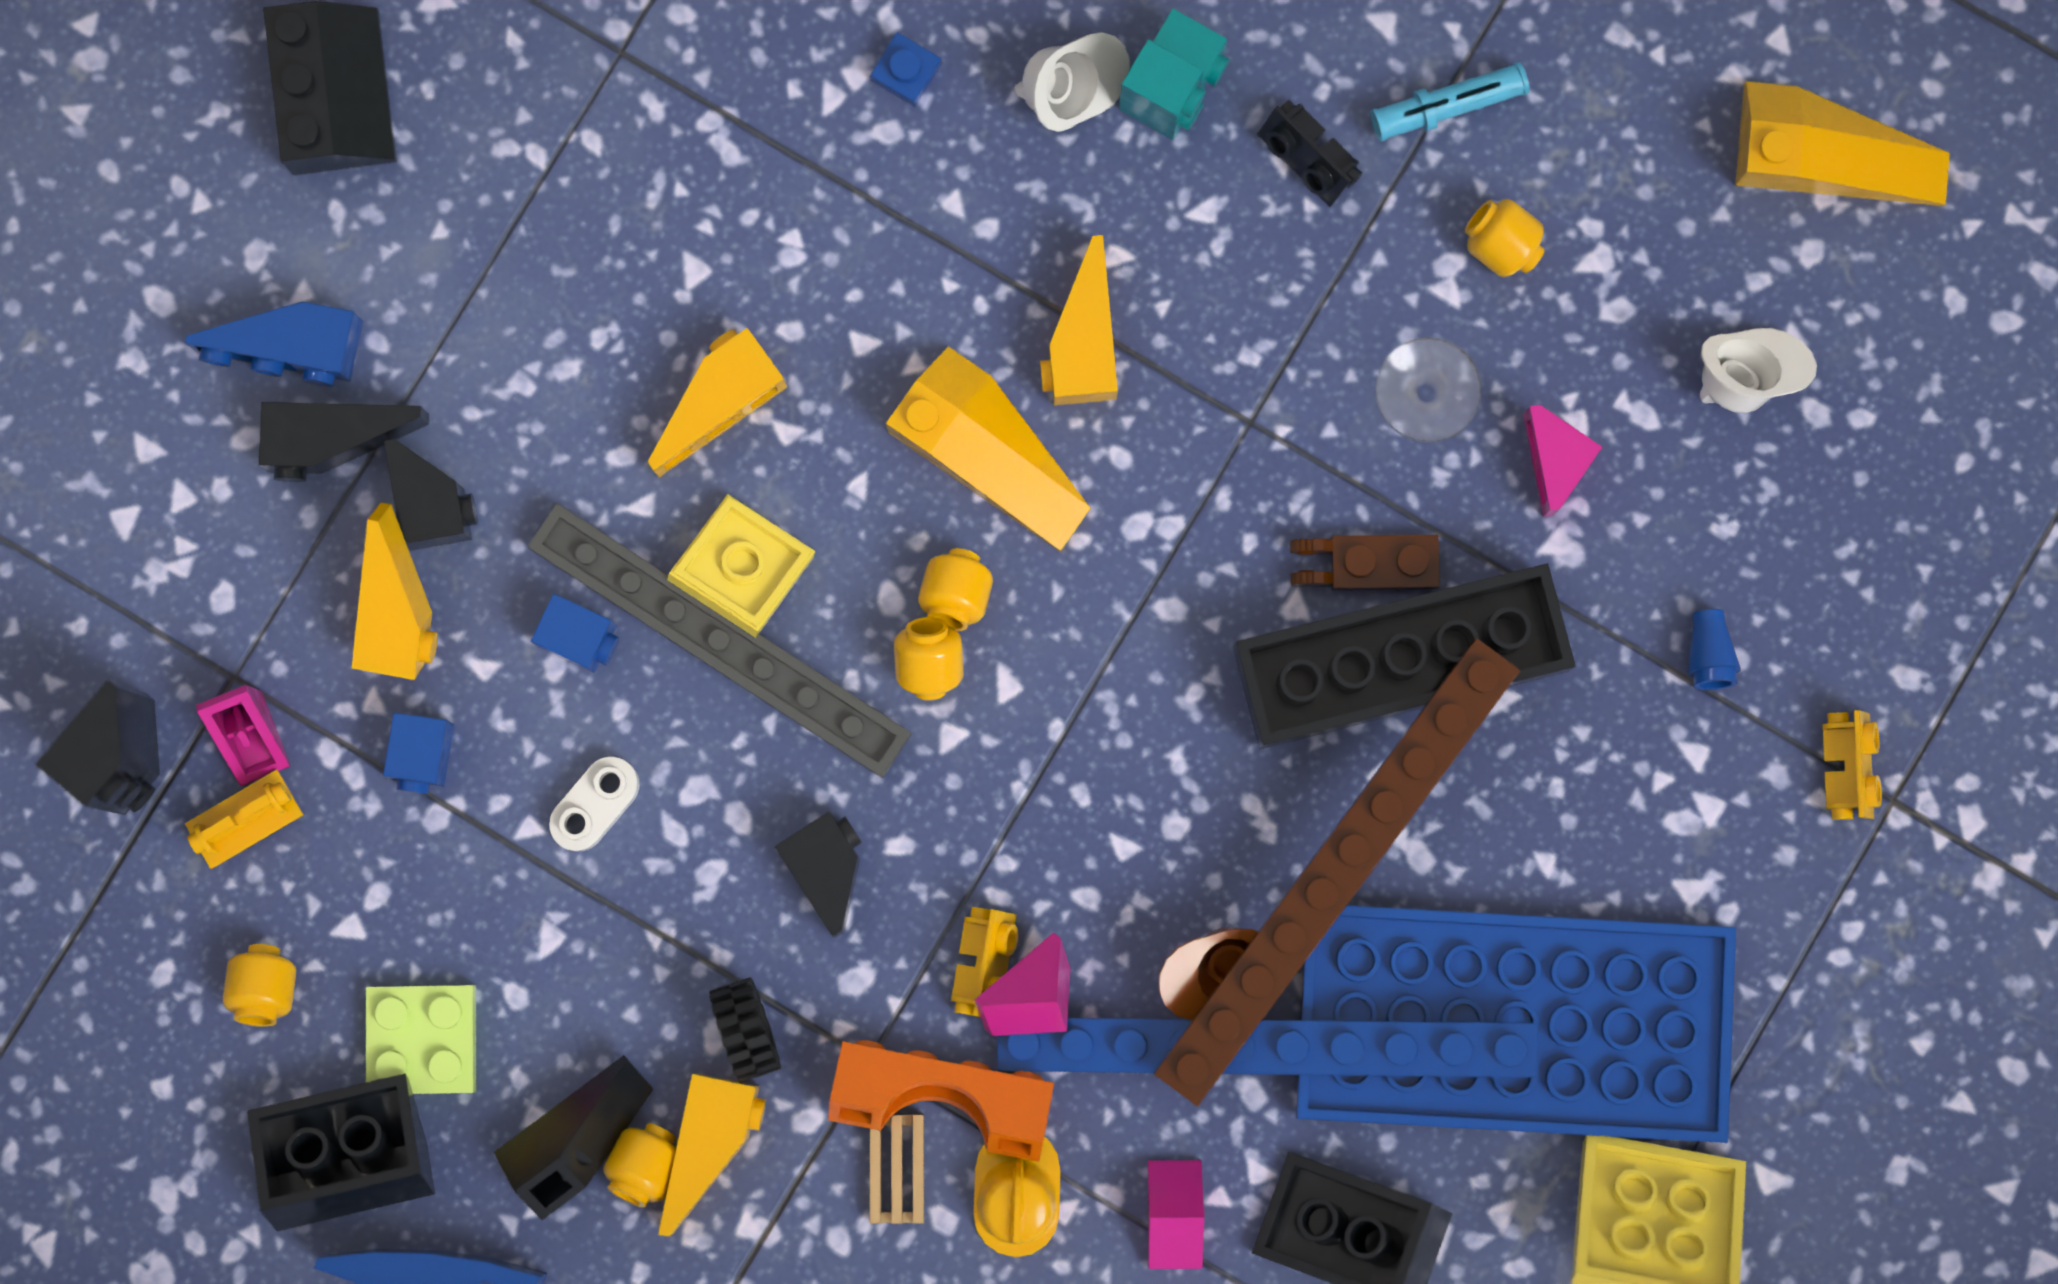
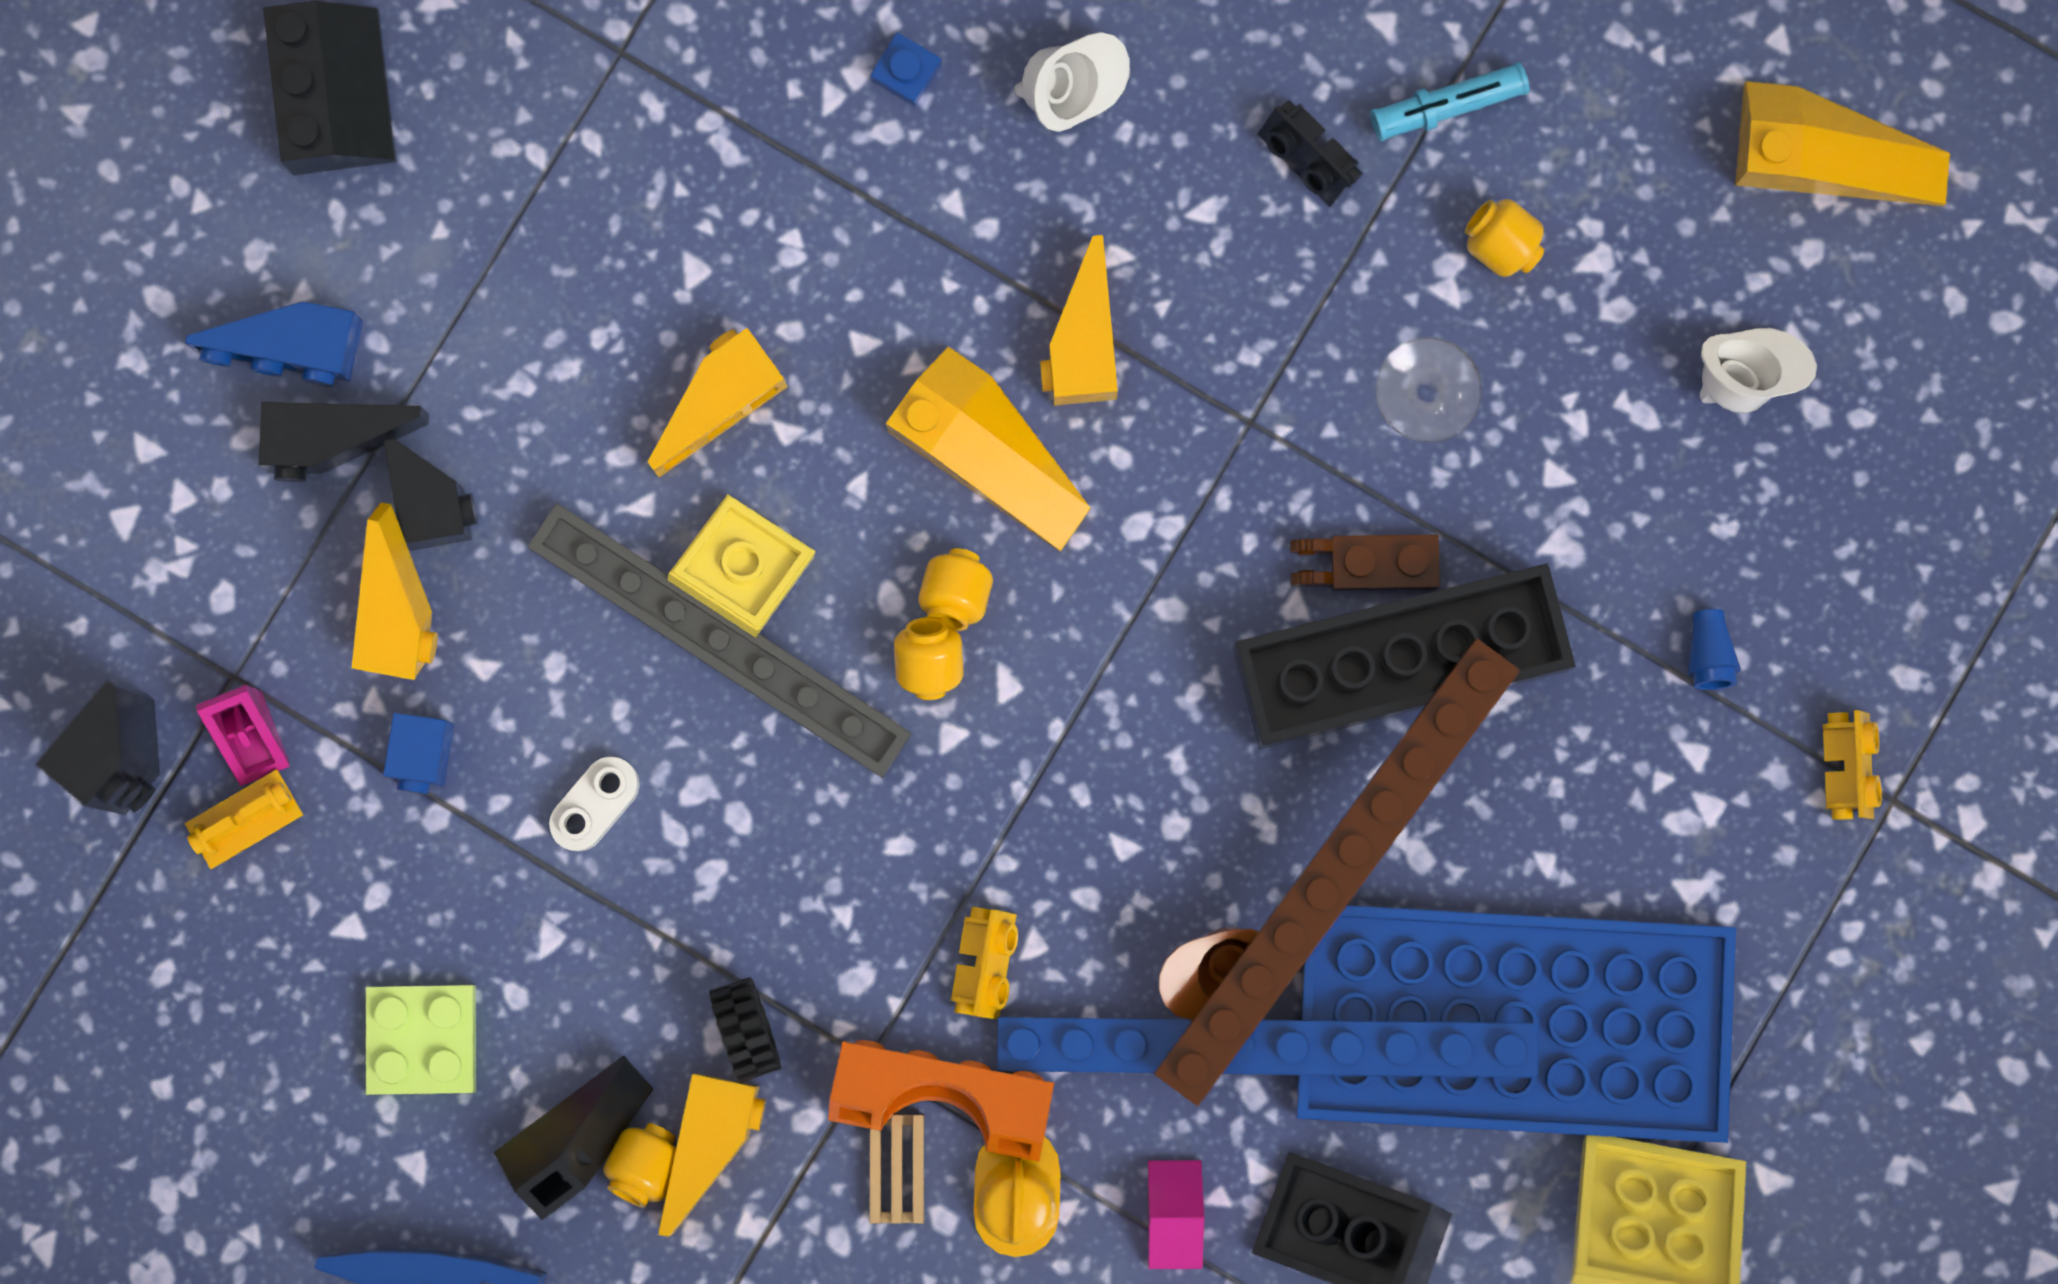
(259, 986): yellow head -> none
(339, 1153): black slope -> none
(576, 634): blue brick -> none
(825, 867): black slope -> none
(1030, 995): dark pink slope -> none
(1171, 74): teal brick -> none
(1558, 456): dark pink slope -> none

